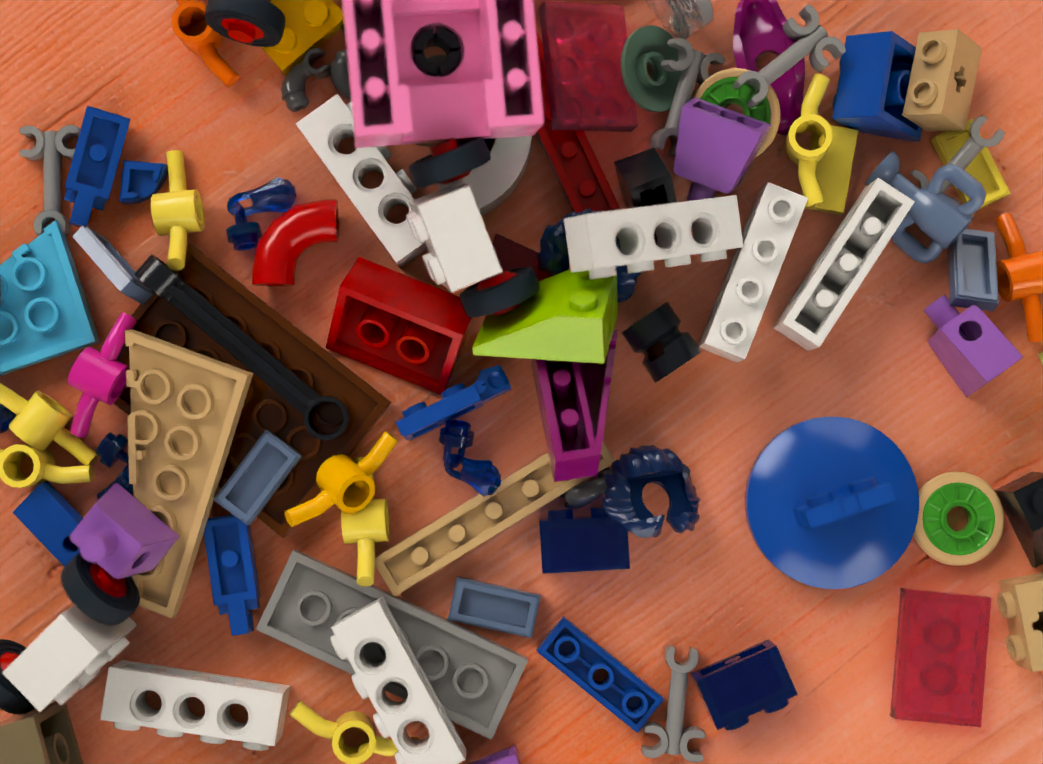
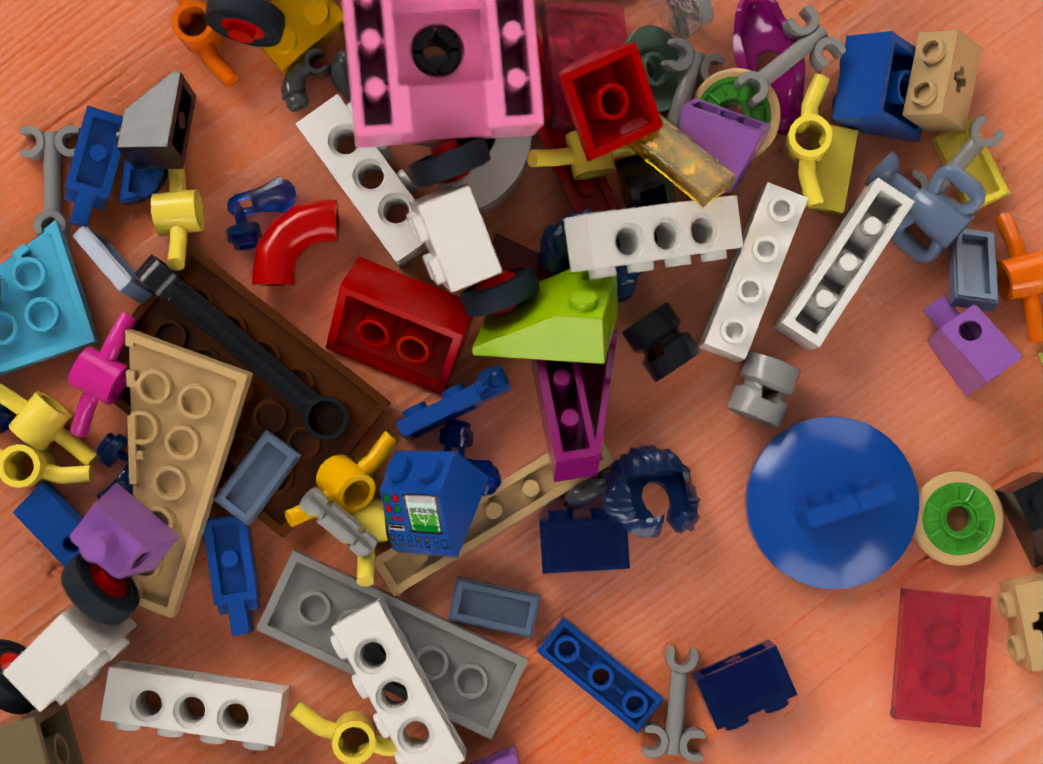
(158, 125): none -> slope
(338, 522): none -> light grey axle
(430, 501): none -> blue slope
(575, 156): none -> light yellow piece
(609, 99): none -> red slope
(684, 163): none -> clear yellow tile
(769, 375): none -> light grey wheel

